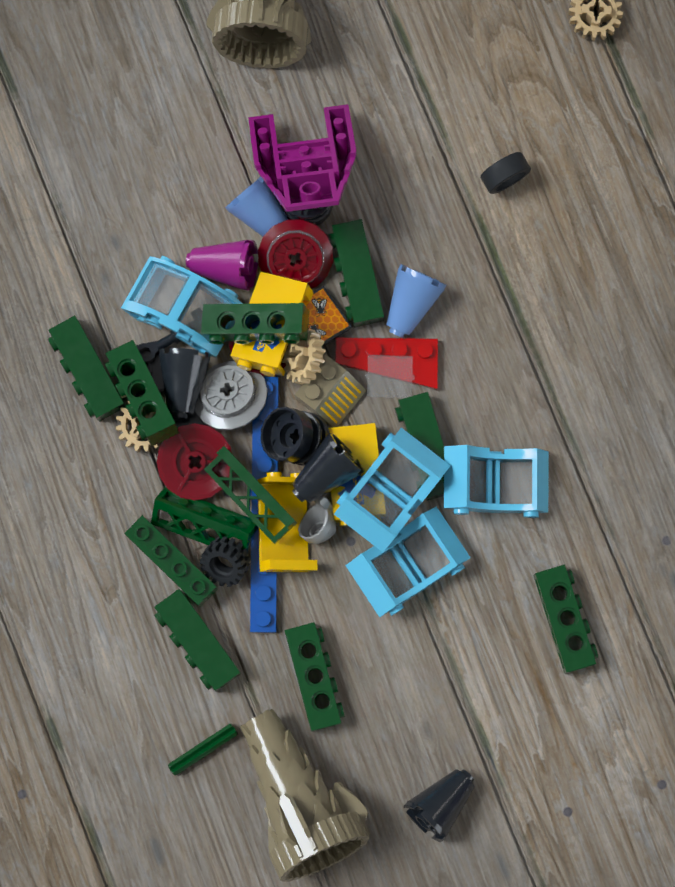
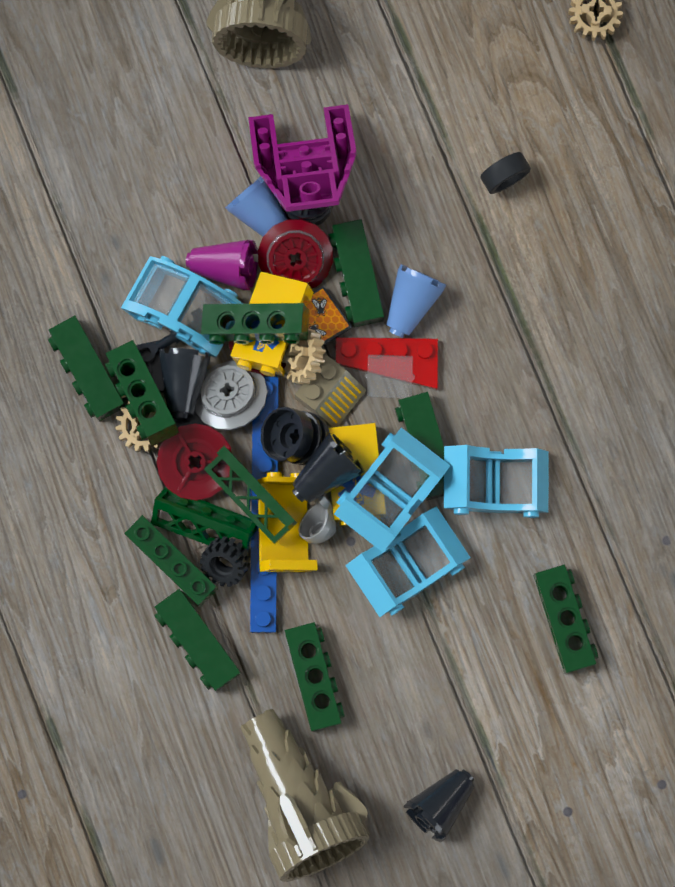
(202, 749): dark green axle -> none

